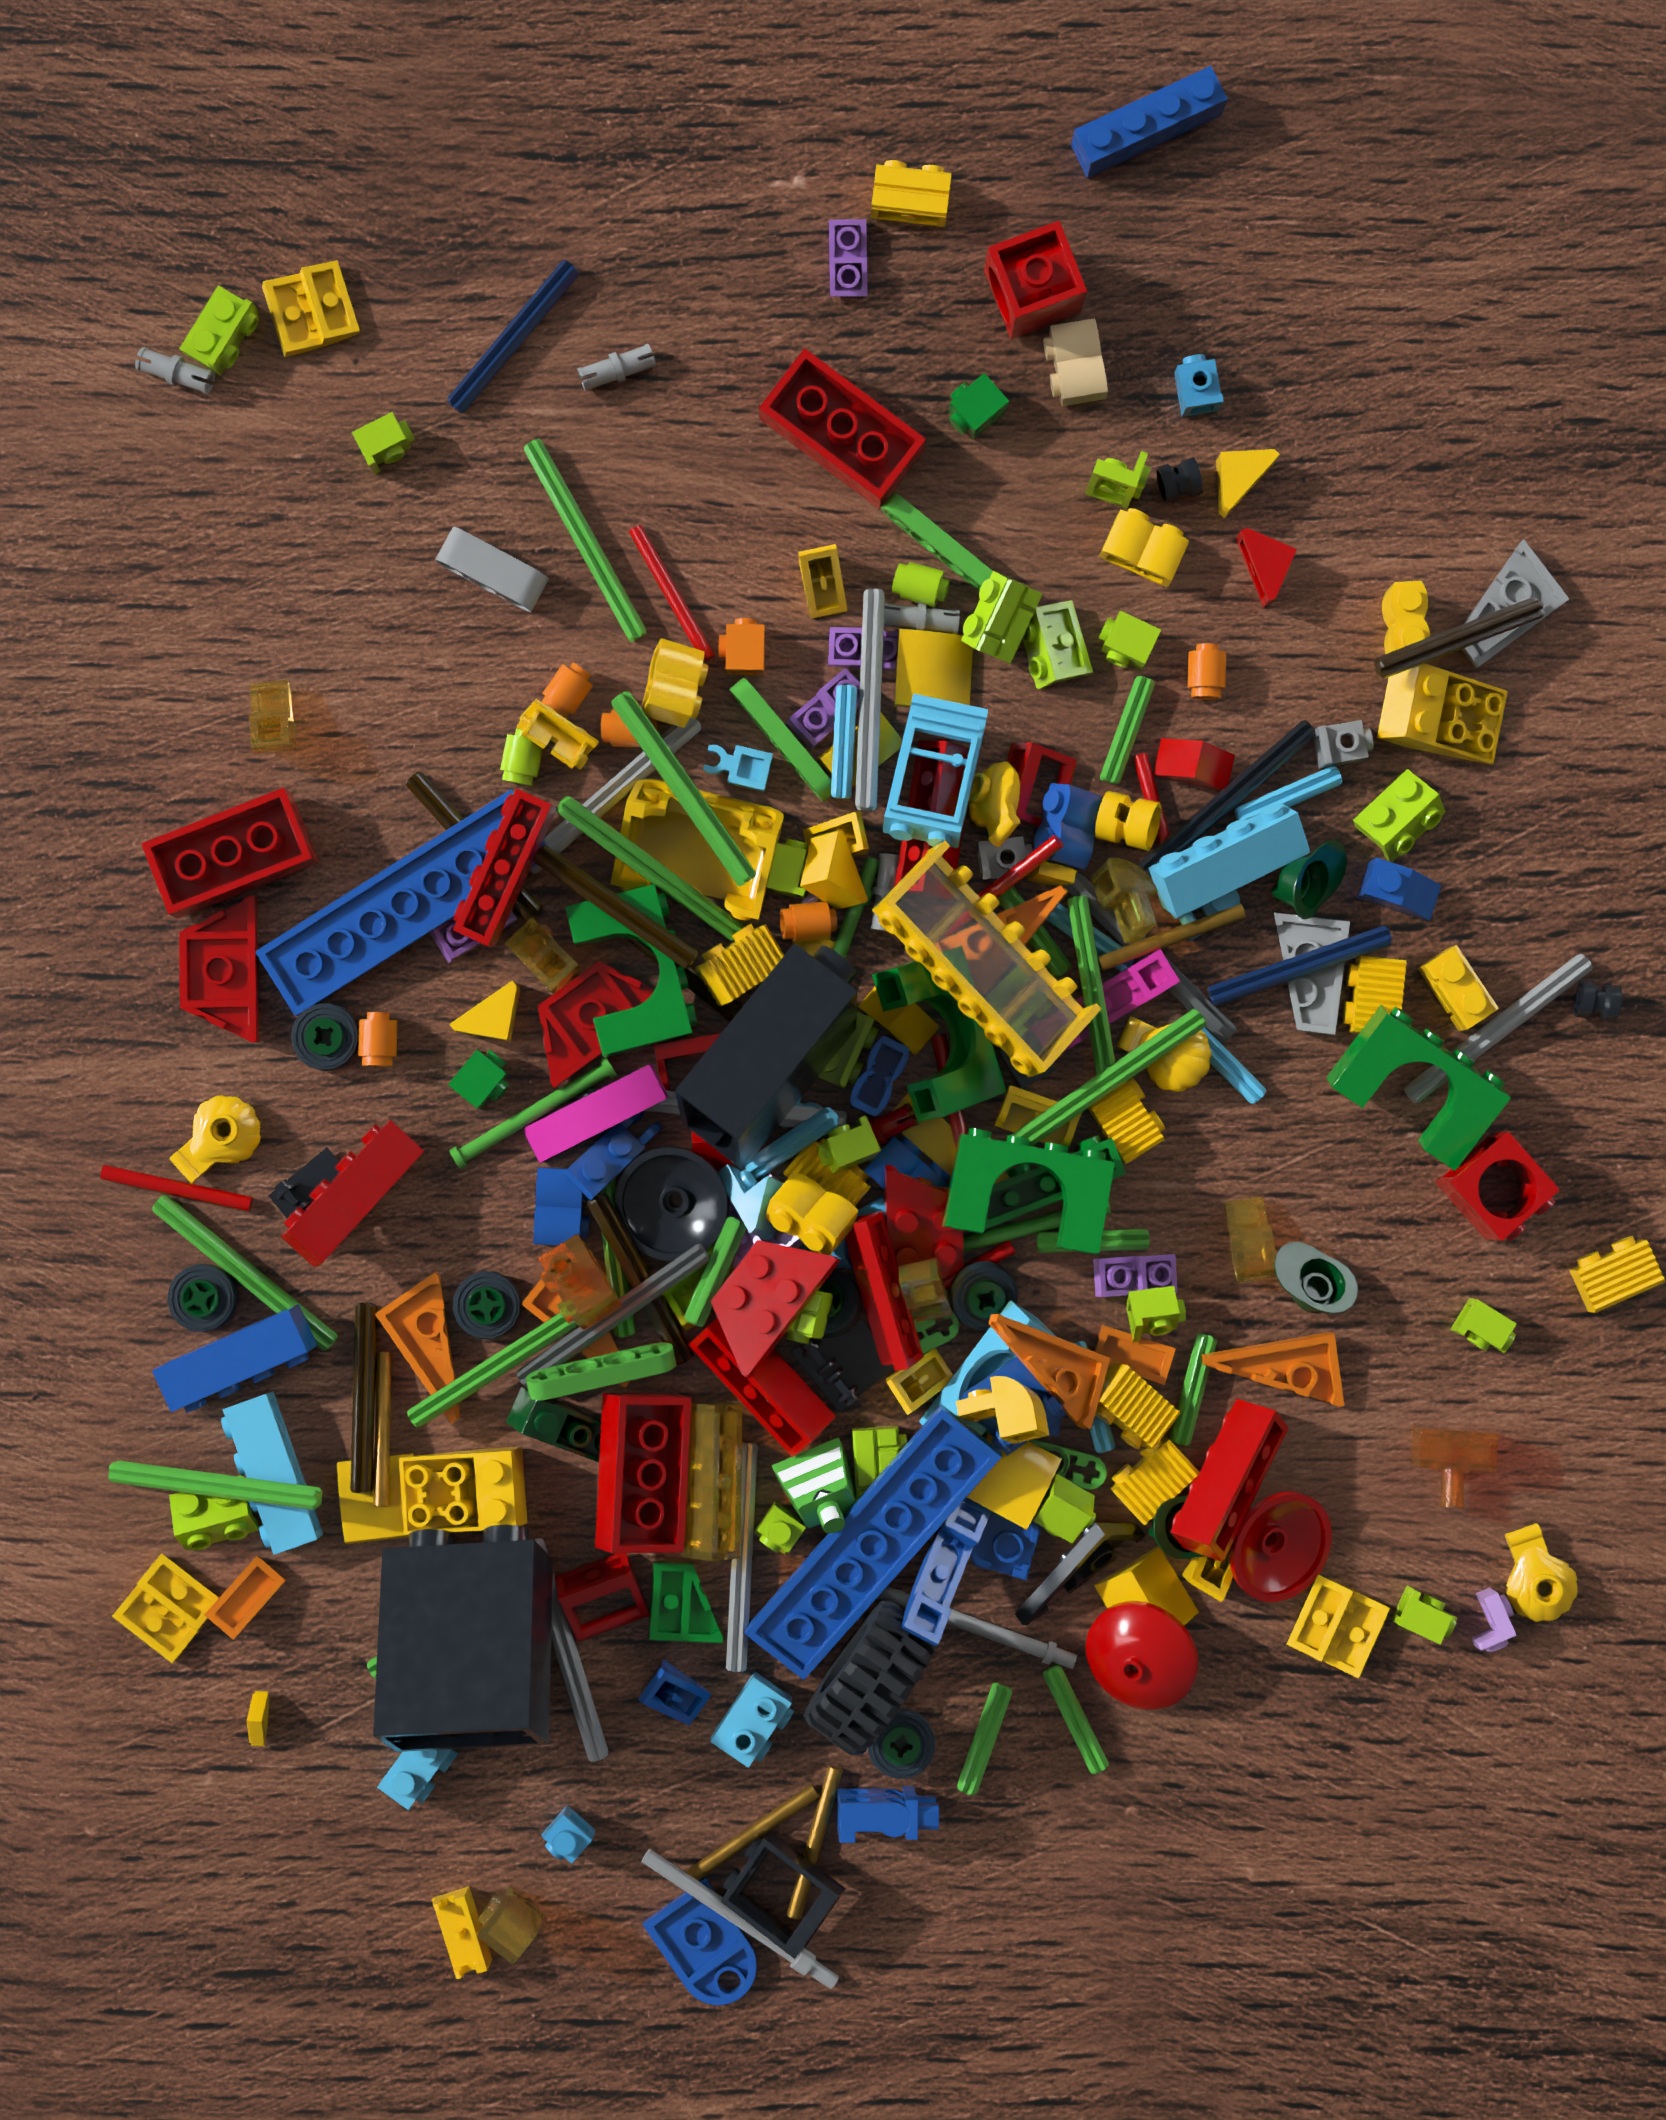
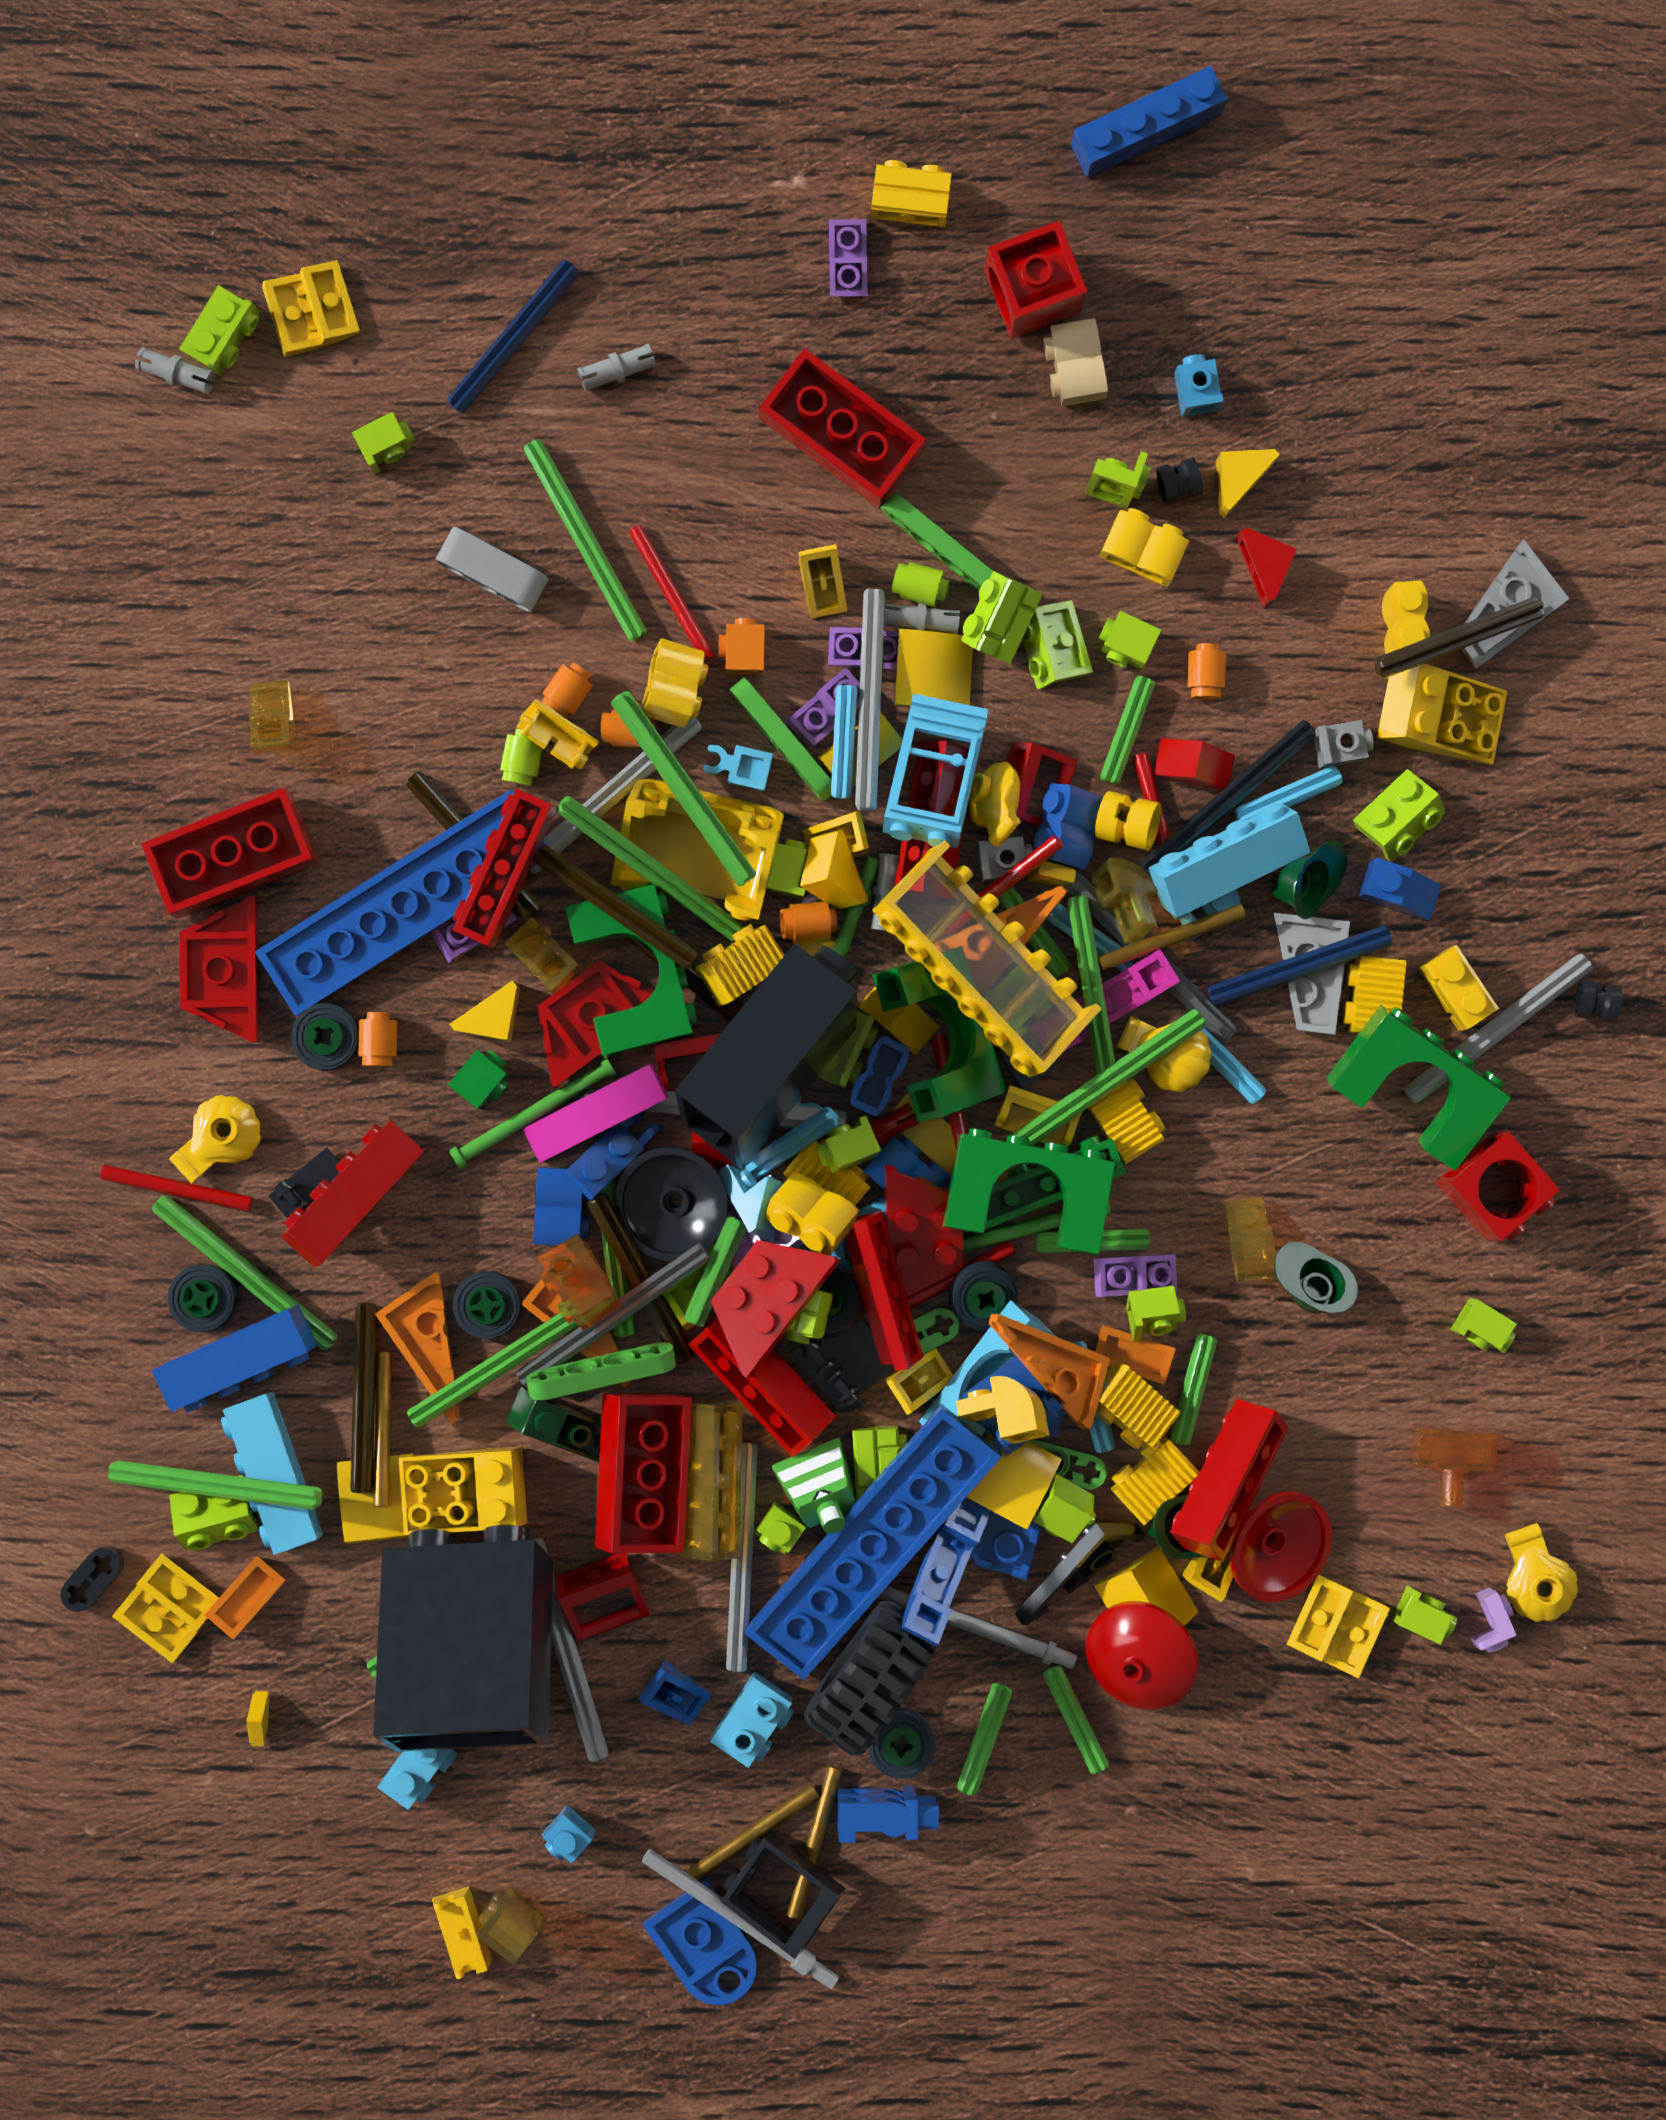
(98, 1584): none -> black beam
(679, 1605): green wing -> none
(924, 1290): clear yellow brick -> none
(976, 406): green brick -> none
(1295, 1364): orange wing -> none
(1616, 1274): yellow brick -> none

